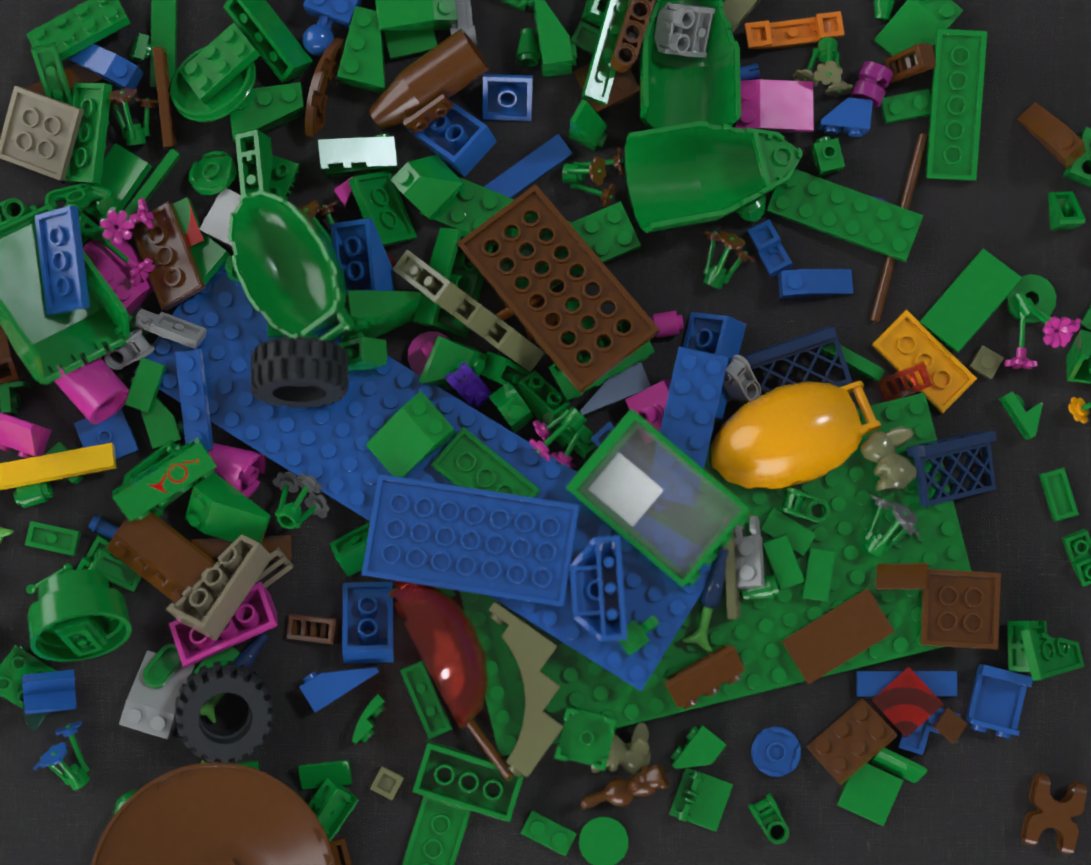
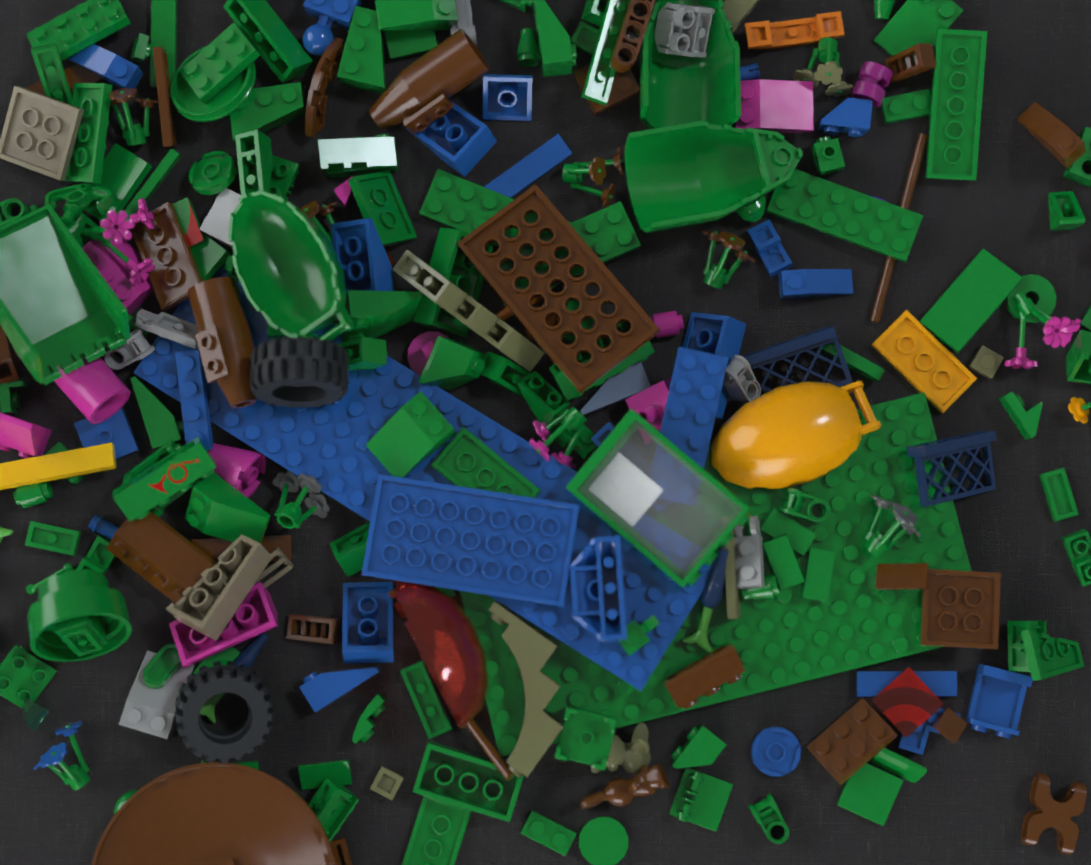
(49, 691): blue panel -> none
(62, 260): blue plate -> none
(115, 570): green tile -> none
(145, 385): green tile -> none
(224, 337): none -> reddish brown piece
(428, 184): green slope -> none
(469, 385): dark purple plate -> none
(511, 407): green slope -> none
(587, 127): green slope -> none
(837, 636): reddish brown tile -> none
(893, 469): olive animal -> none
(921, 367): clear red slope -> none

